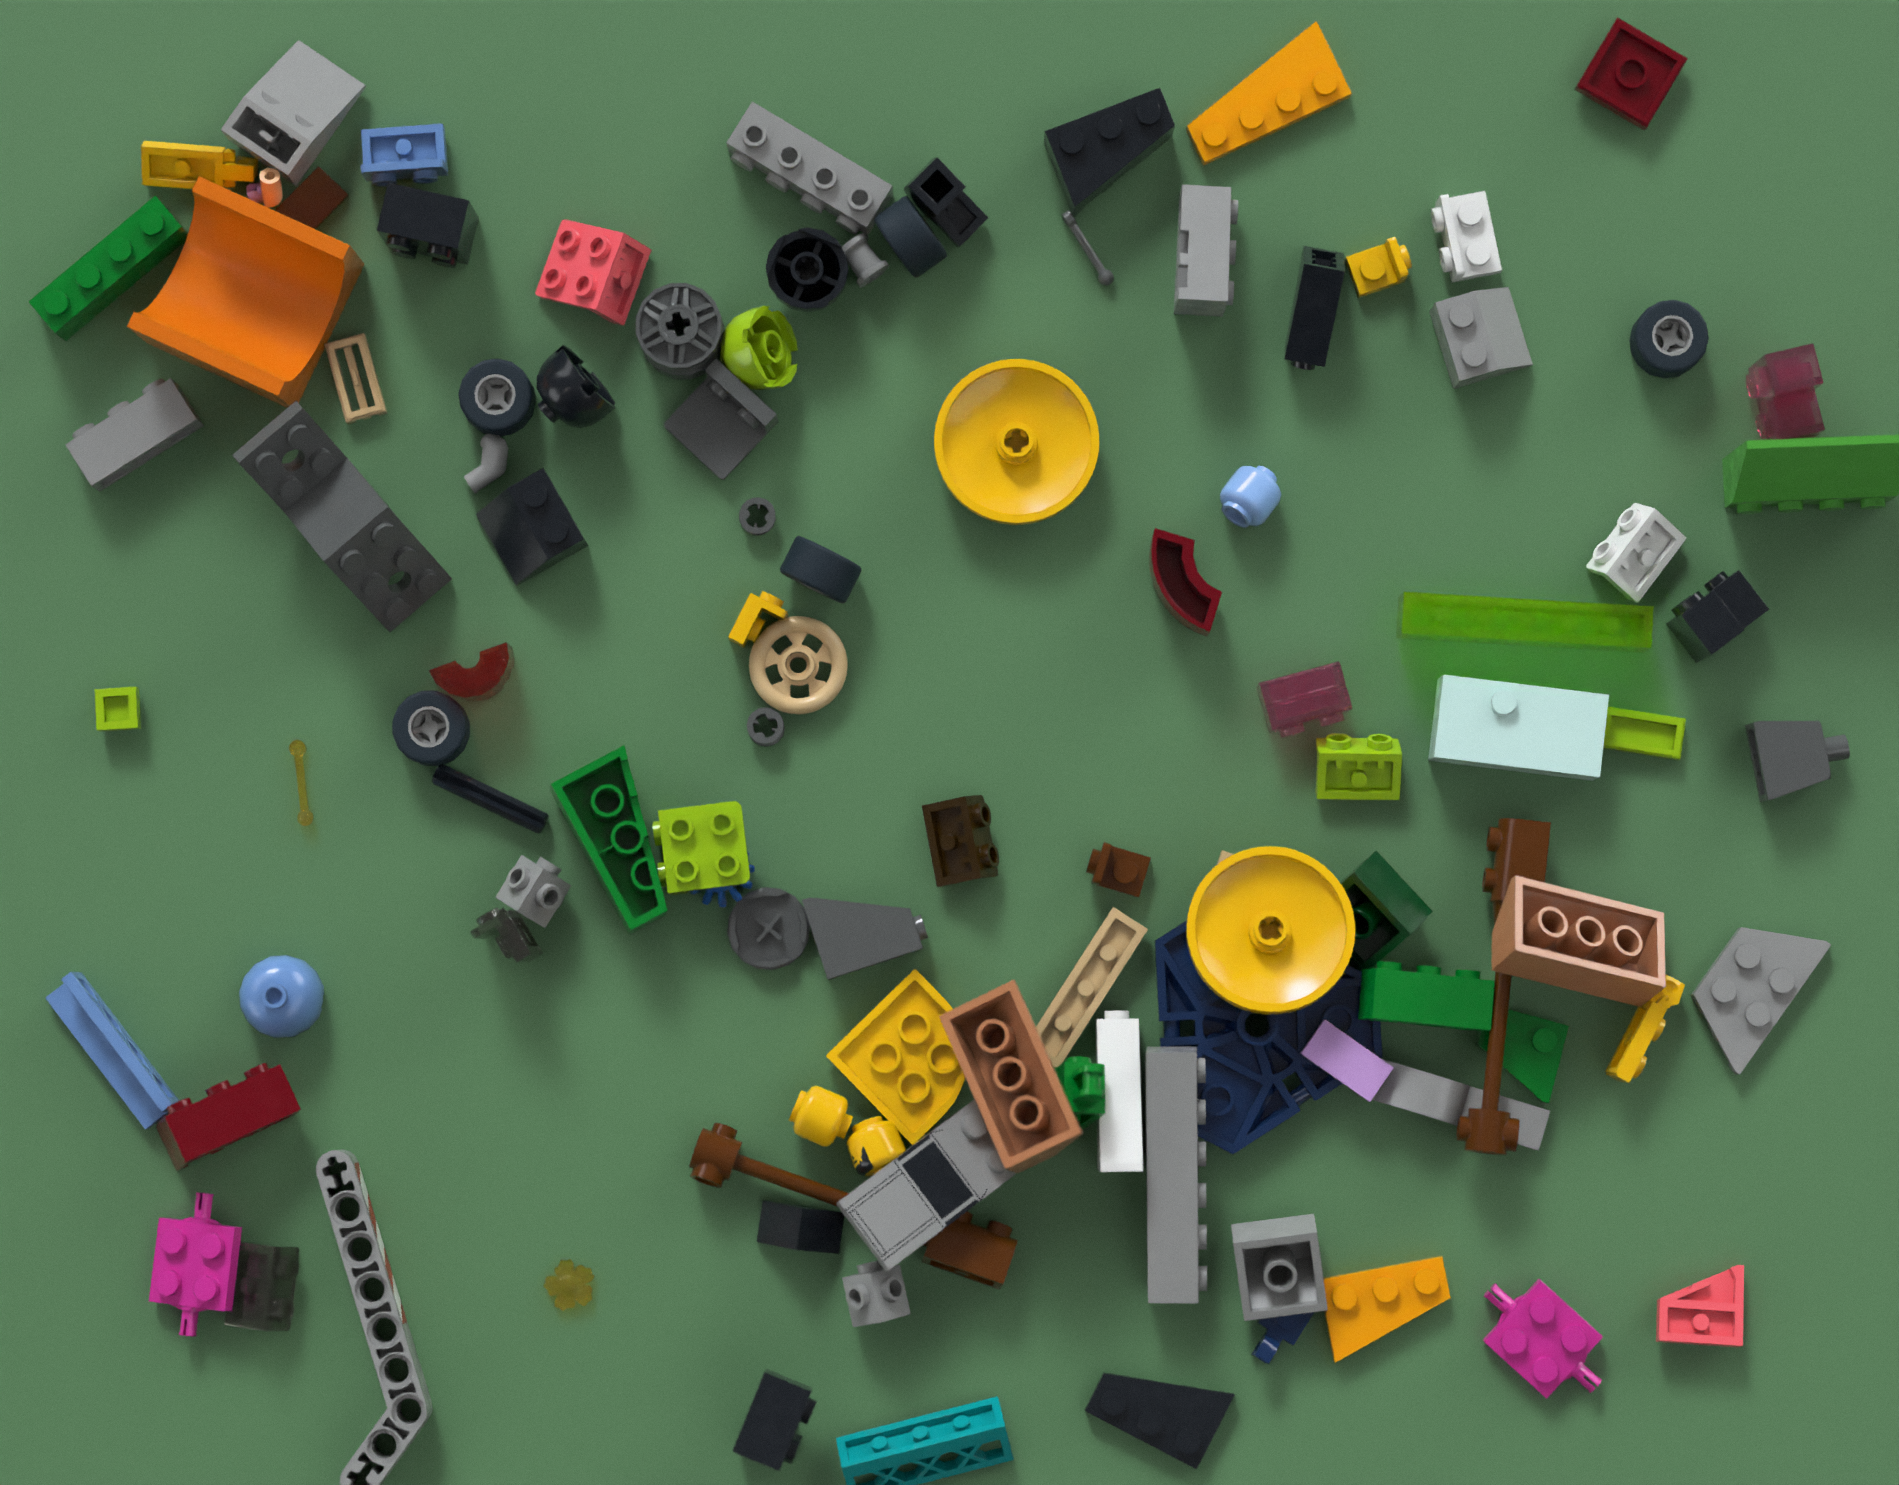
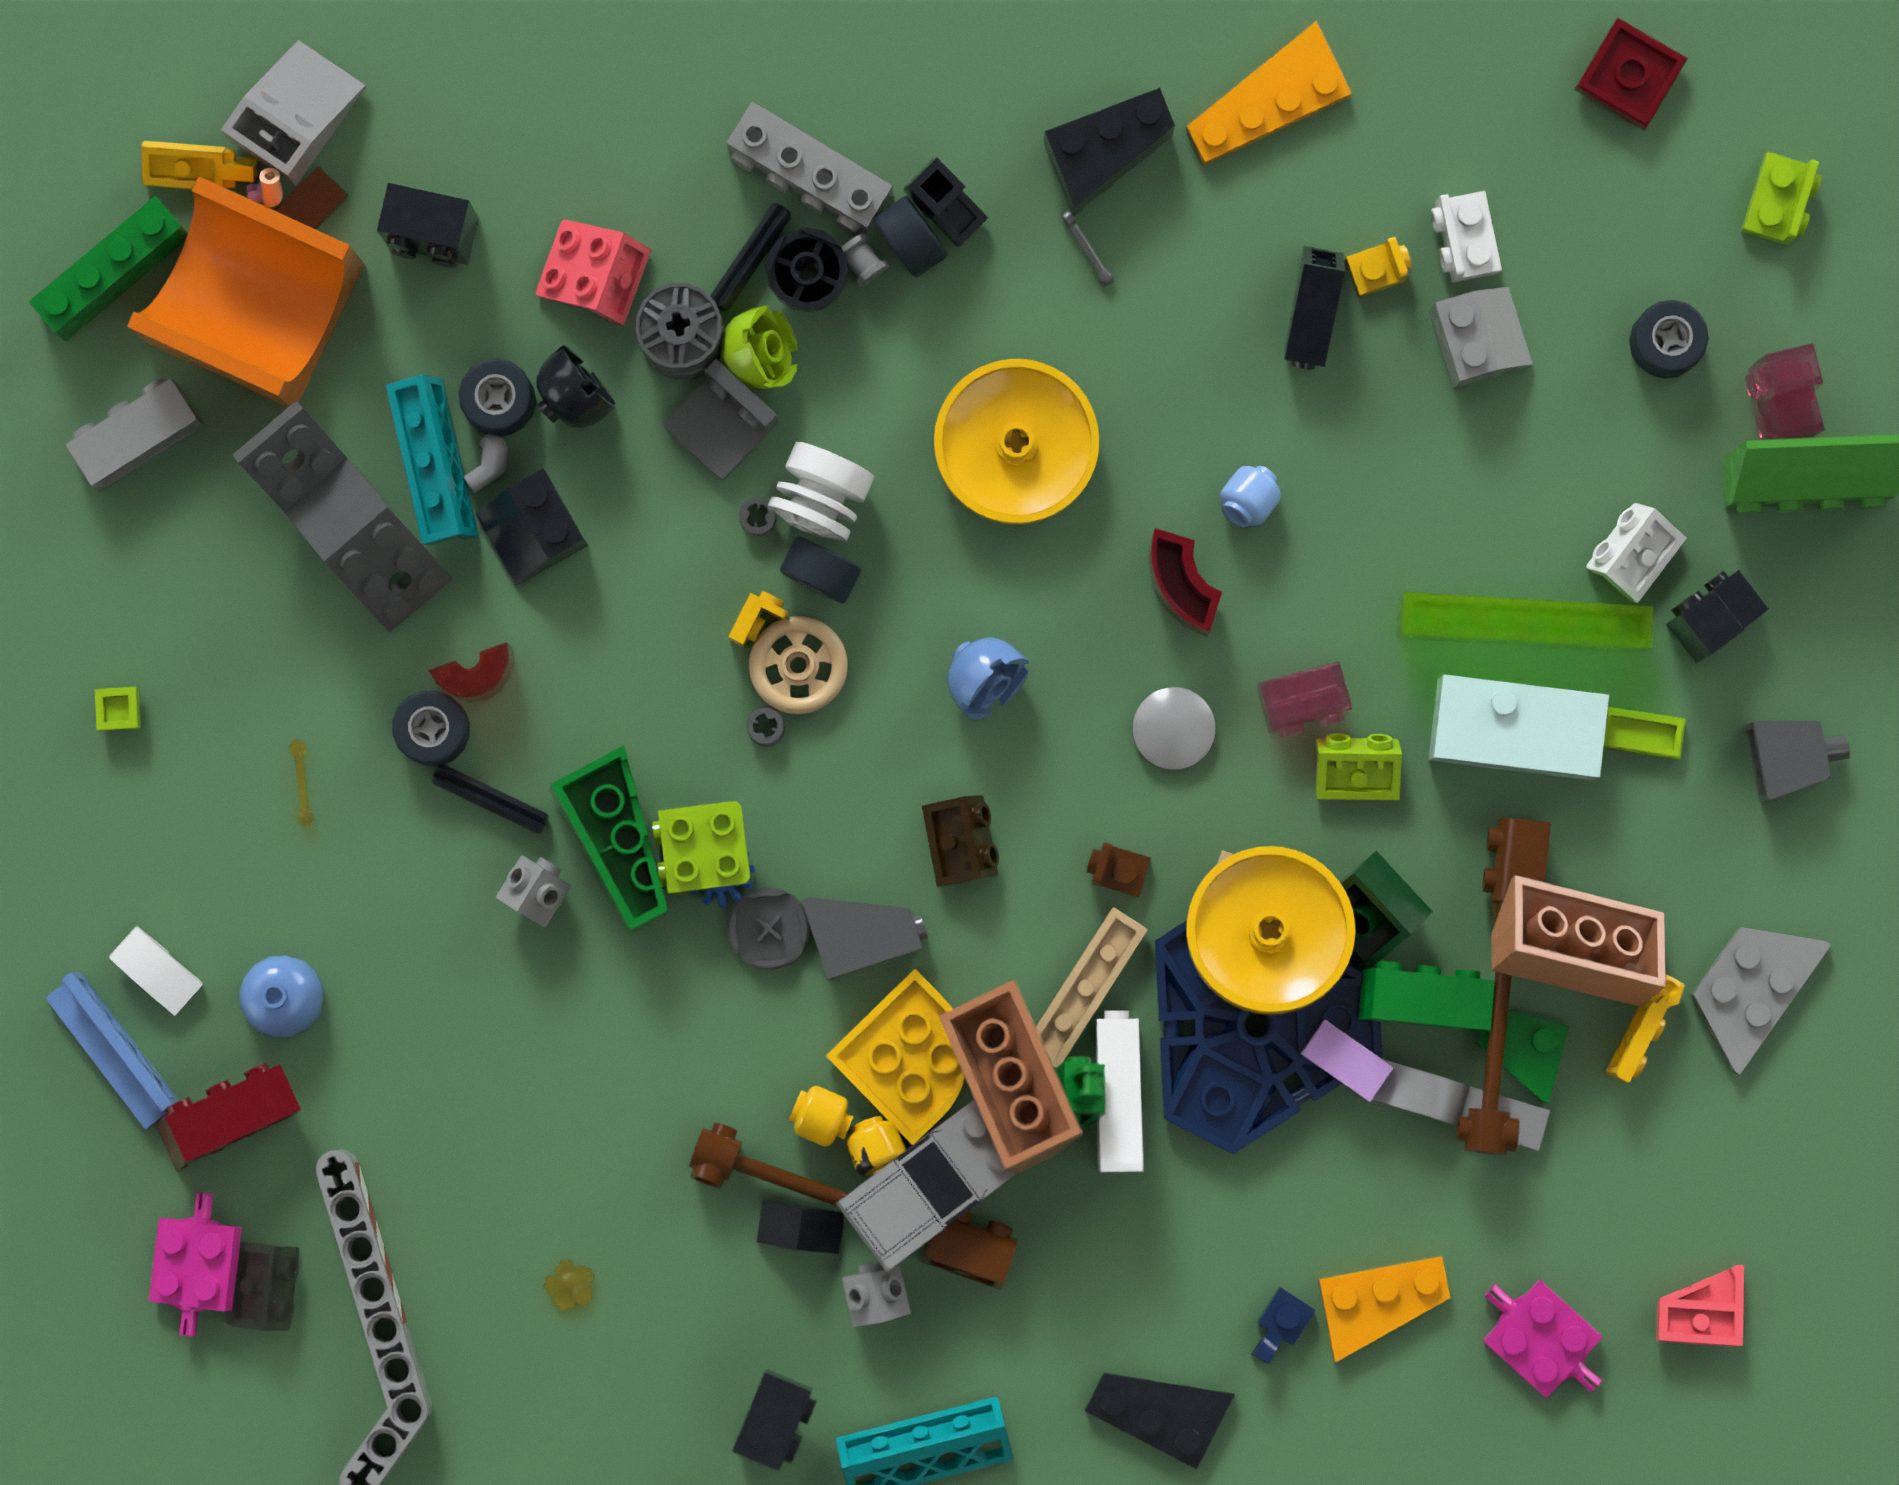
(155, 970): none -> white slope
(365, 411): tan tile -> none
(404, 153): medium blue bracket -> none
(432, 459): none -> teal fence
(514, 937): clear smoke bracket -> none
(750, 256): none -> black axle
(821, 492): none -> white wheel
(985, 673): none -> medium blue cylinder
(1173, 1174): light grey brick -> none
(1174, 728): none -> light grey dish
(1204, 250): light grey wedge -> none
(1279, 1267): light grey slope -> none
(1781, 199): none -> lime bracket

